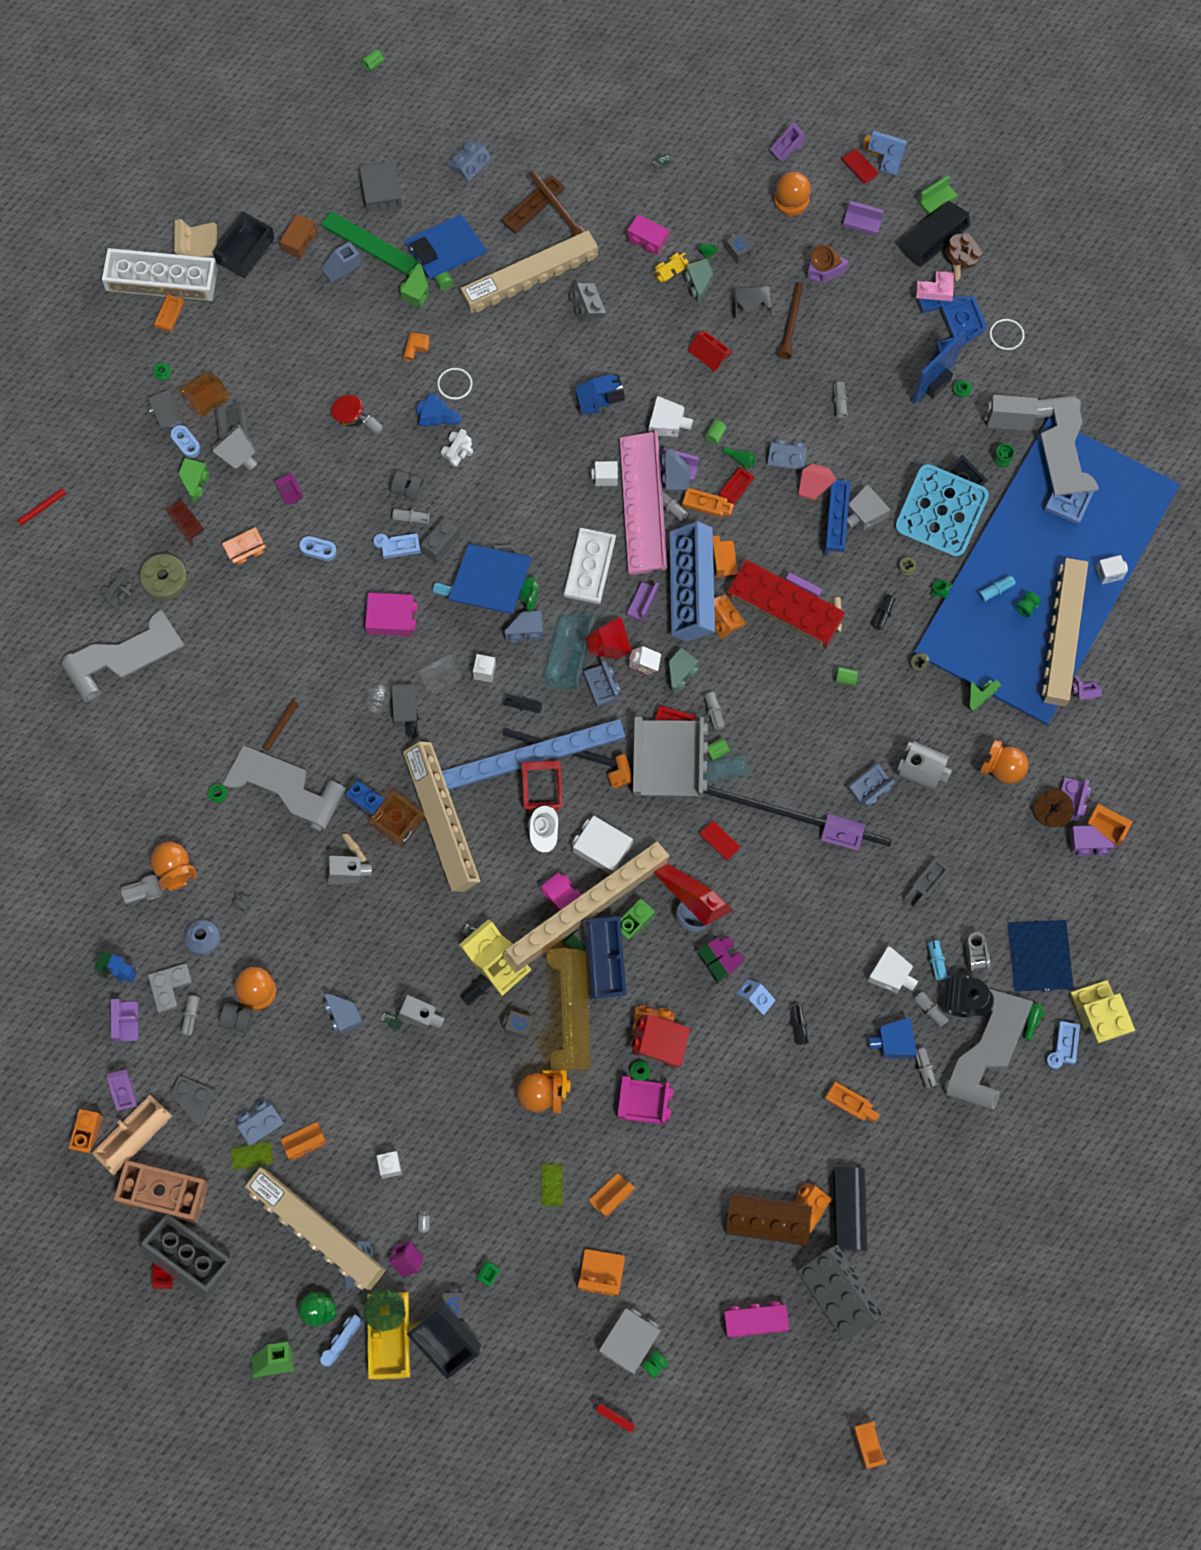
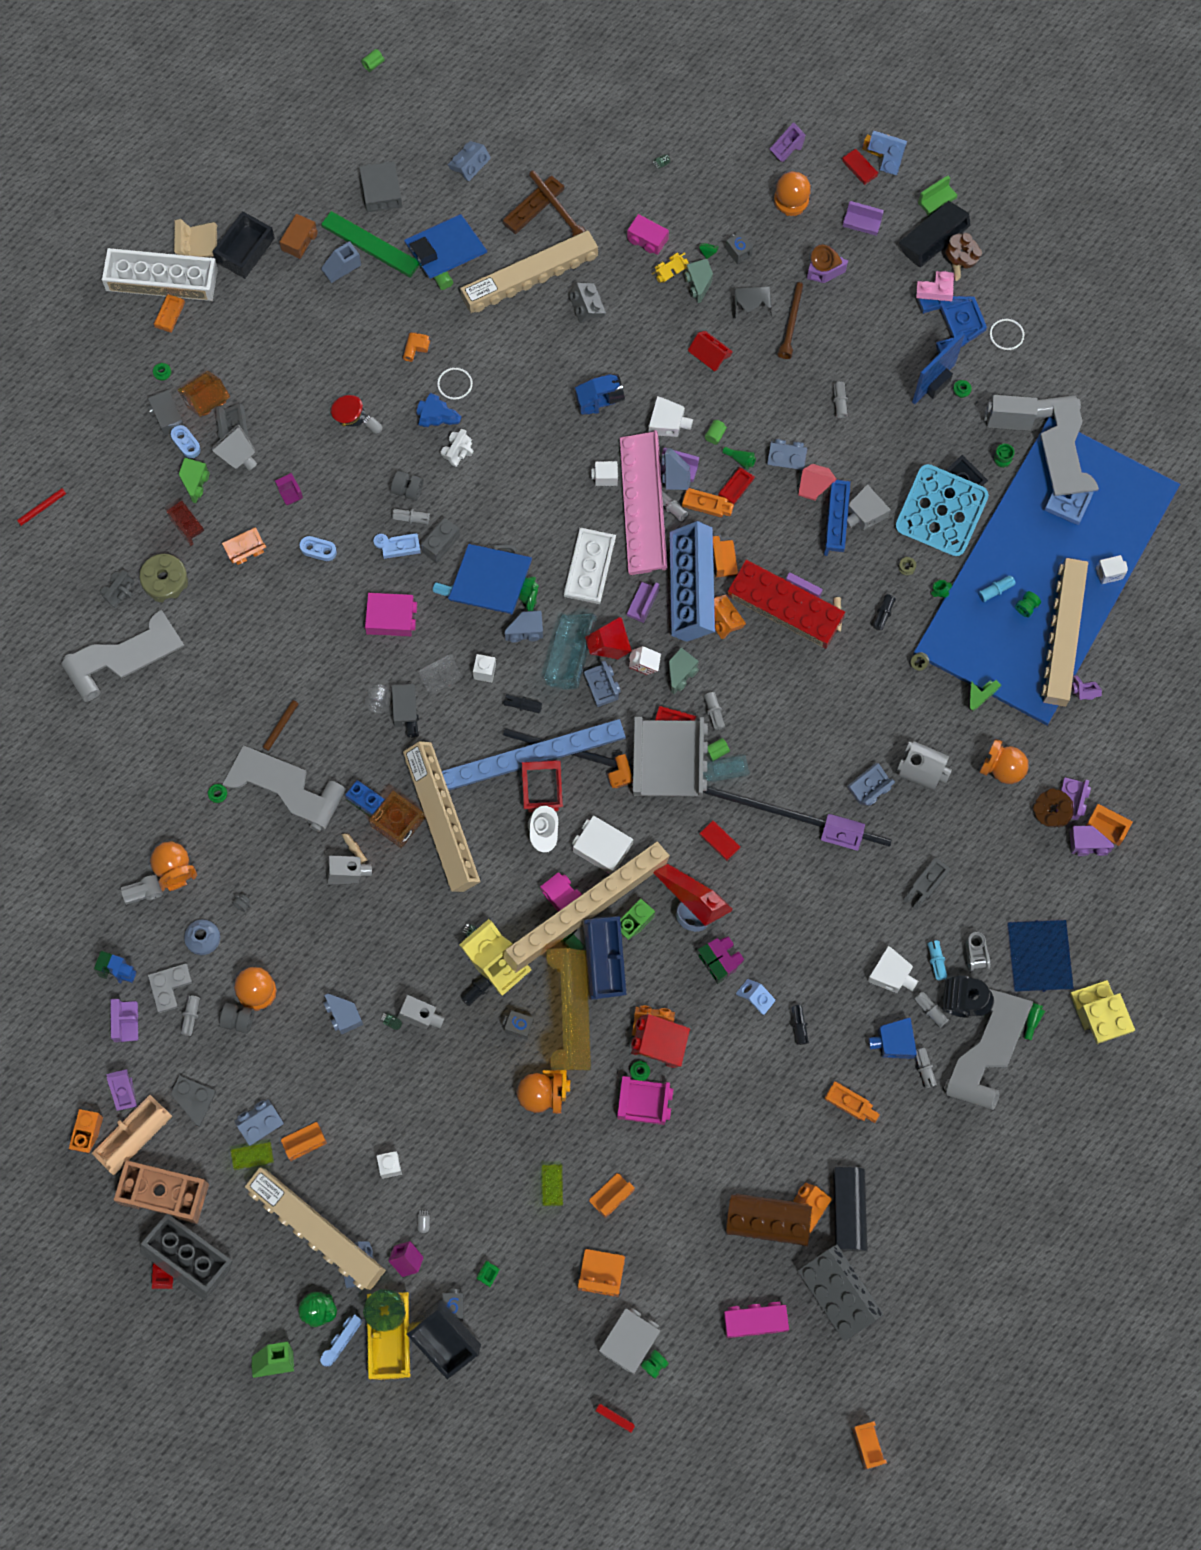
(415, 289): bright green slope -> none
(847, 676): bright green piece -> none
(1066, 1045): light blue hinge -> none

